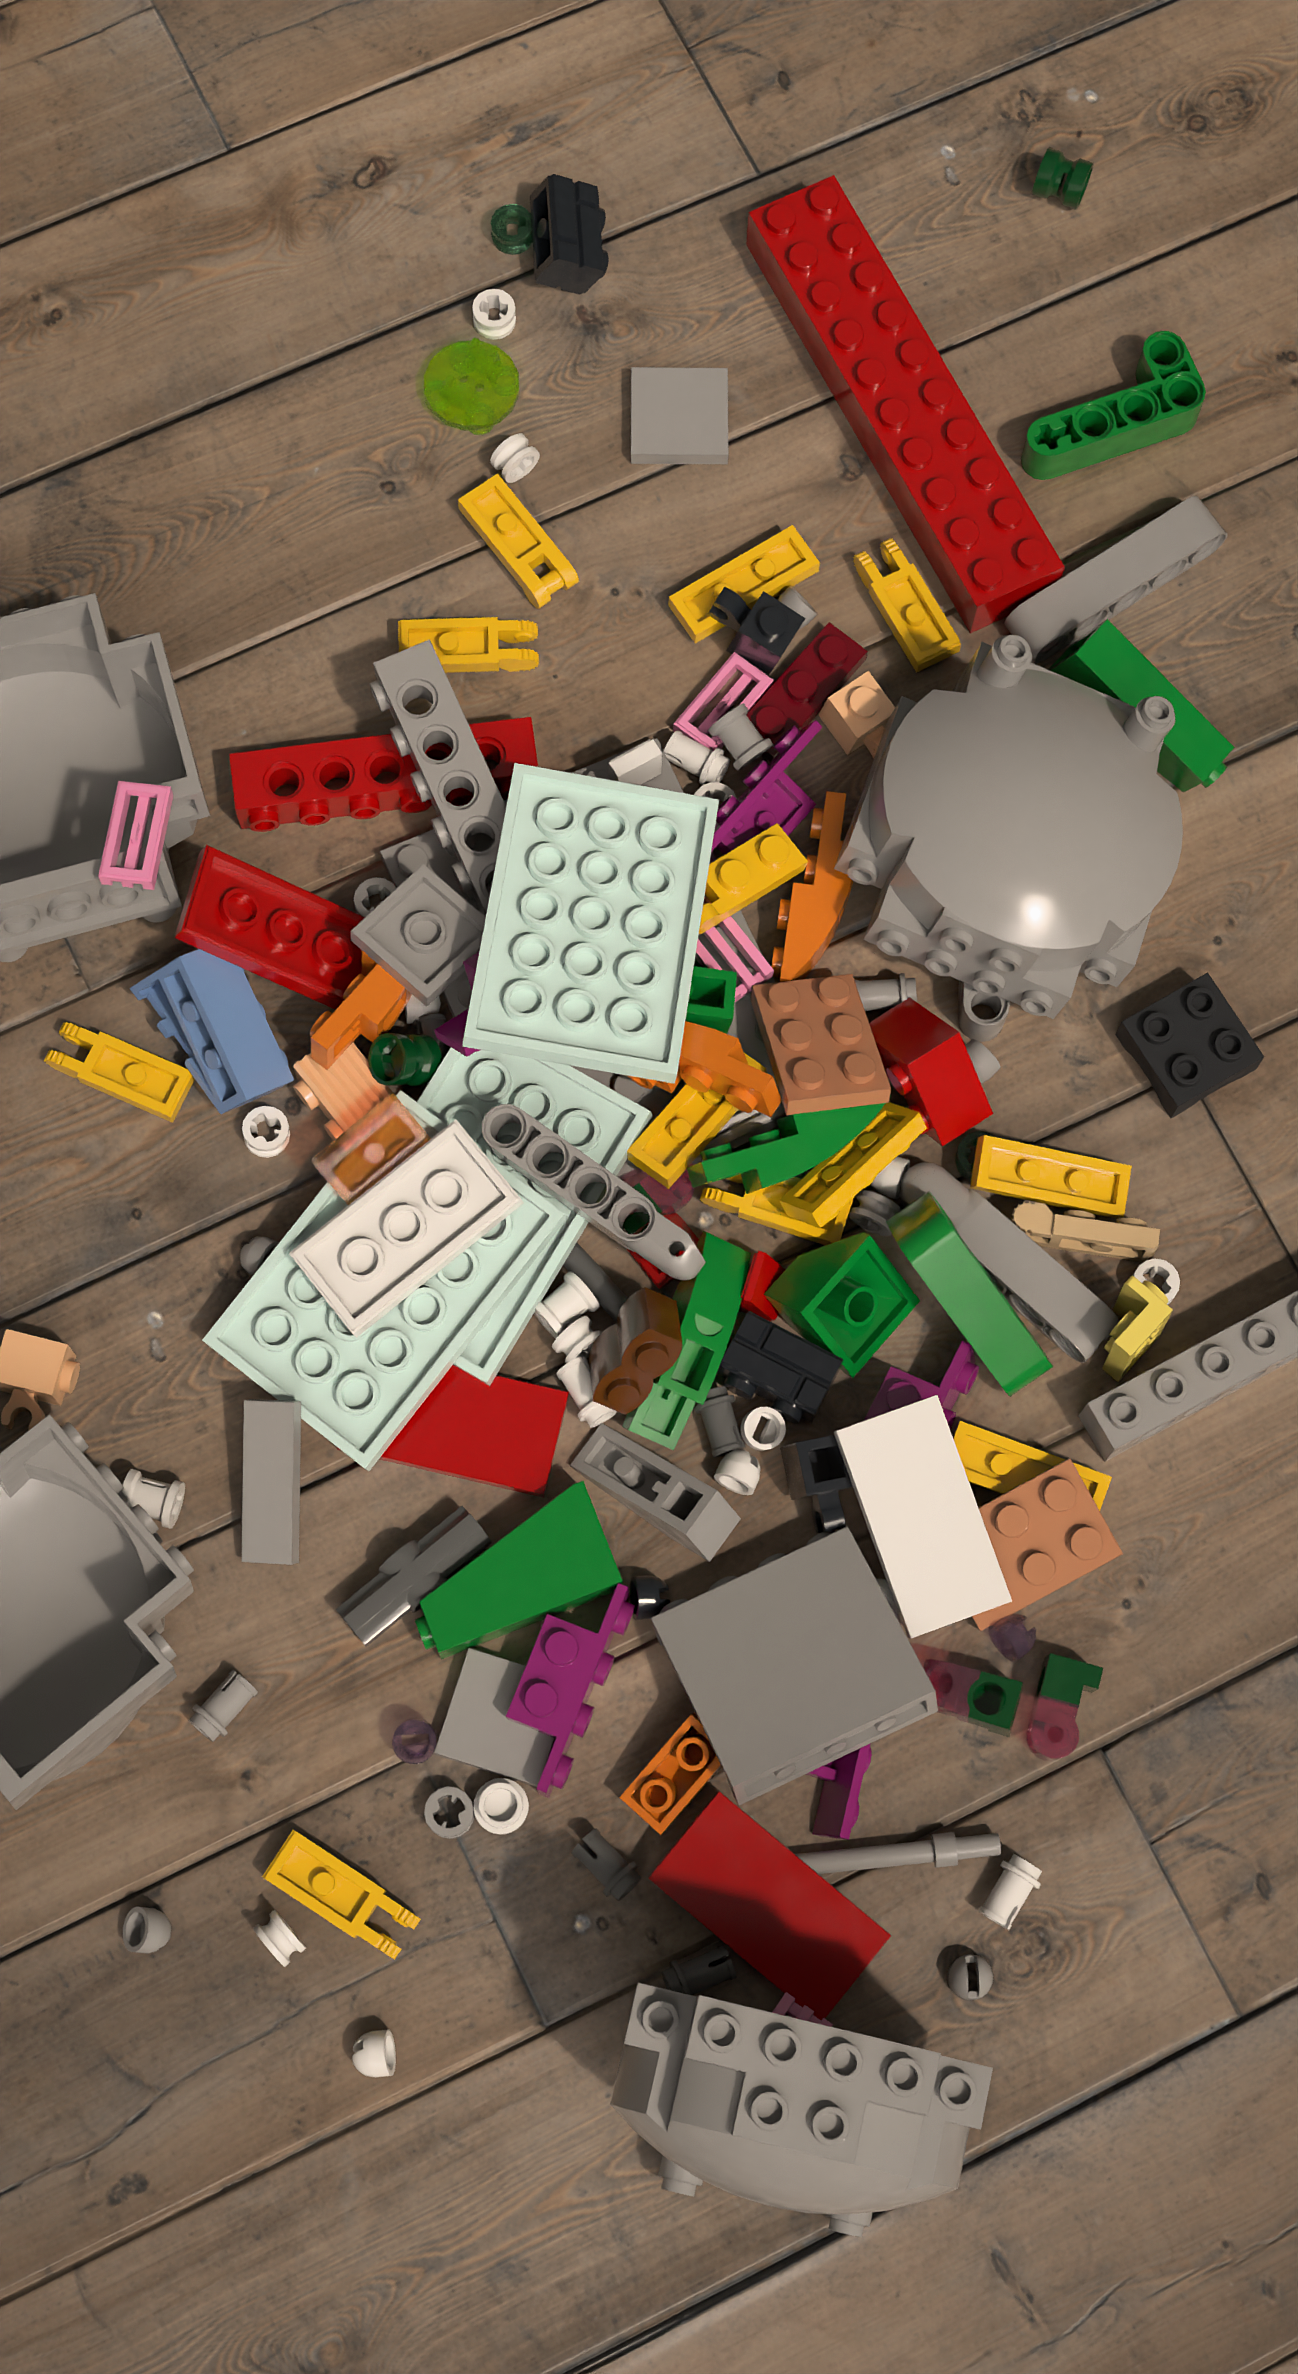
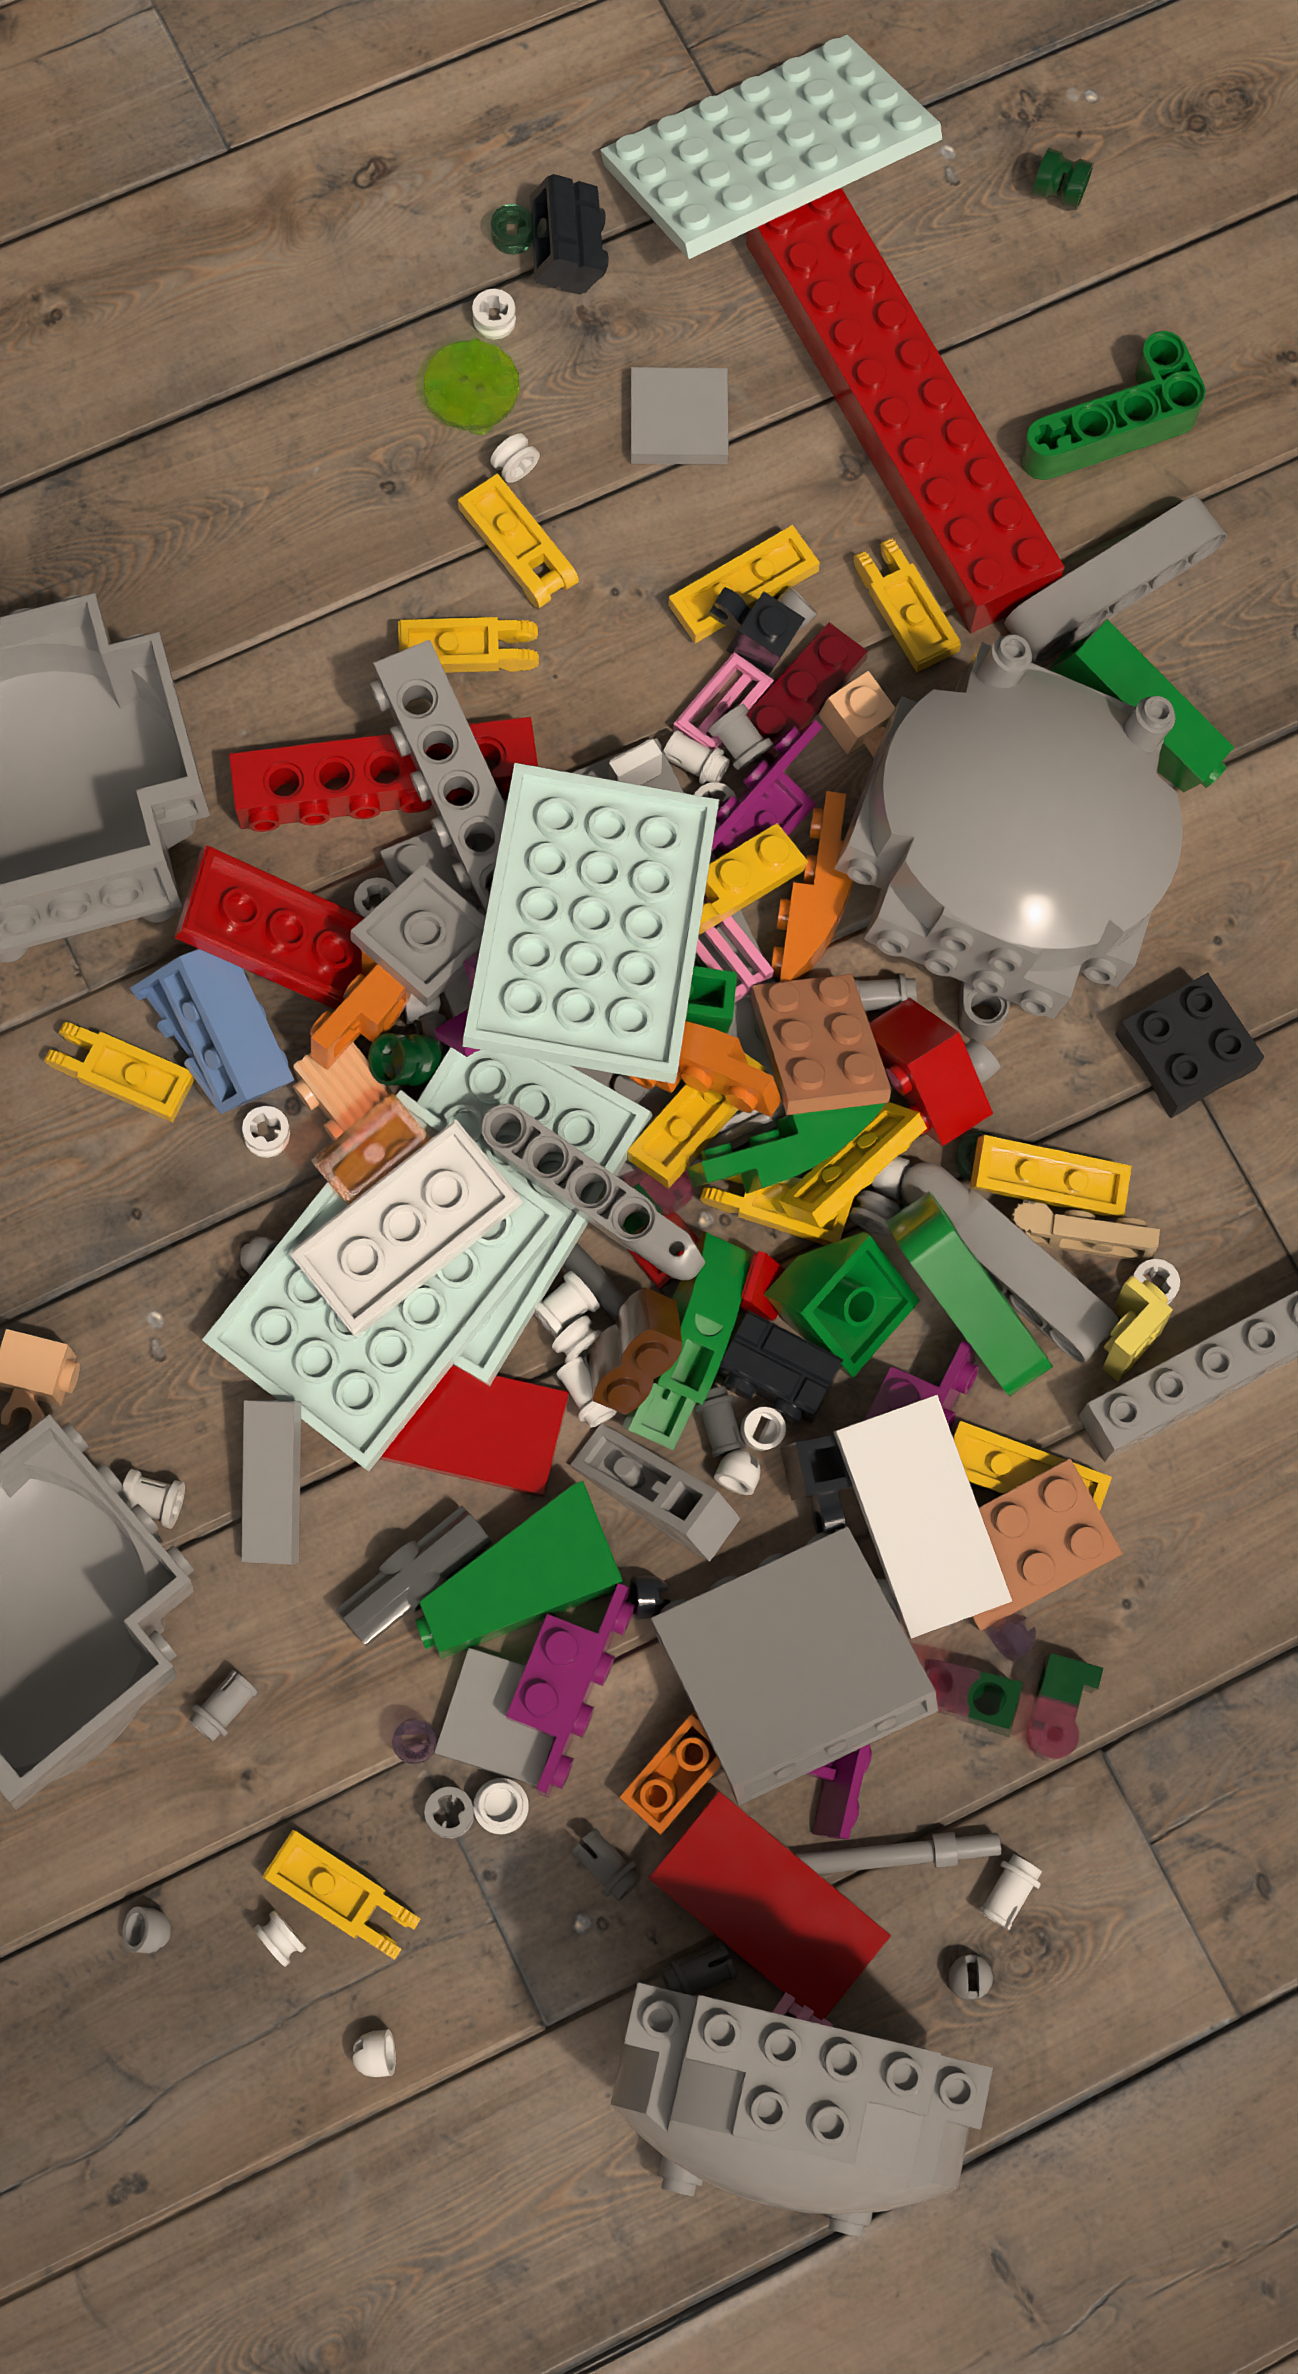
(129, 874): bright pink tile -> none
(770, 145): none -> light aqua plate

